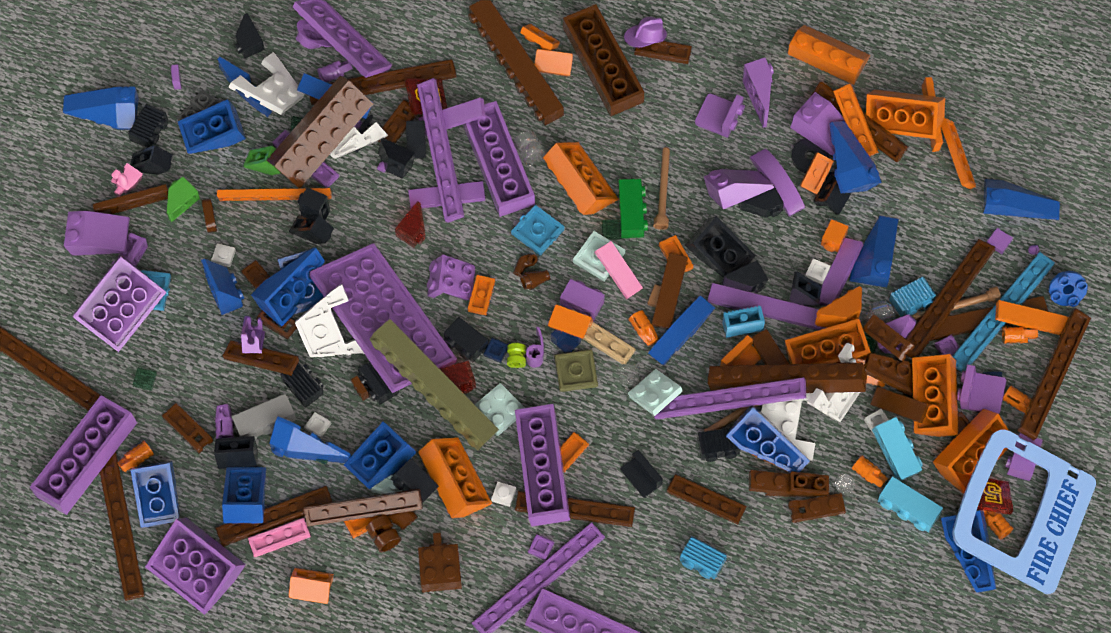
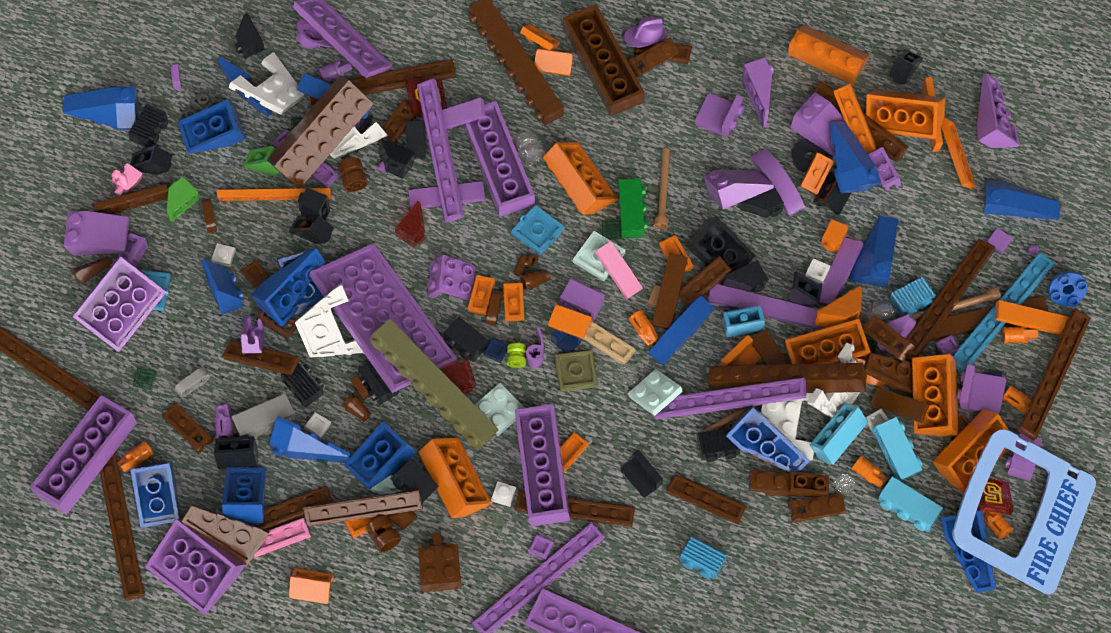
(87, 271): none -> reddish brown slope
(192, 382): none -> light grey beam
(230, 534): none -> wing
(352, 172): none -> reddish brown wheel
(356, 407): none -> reddish brown cone
(494, 307): none -> reddish brown beam
(513, 302): none -> orange plate
(654, 57): none -> reddish brown plate
(704, 281): none -> reddish brown tile
(838, 433): none -> medium azure brick
(885, 168): none -> medium lavender hinge
(905, 67): none -> black slope
(993, 120): none -> medium lavender wedge

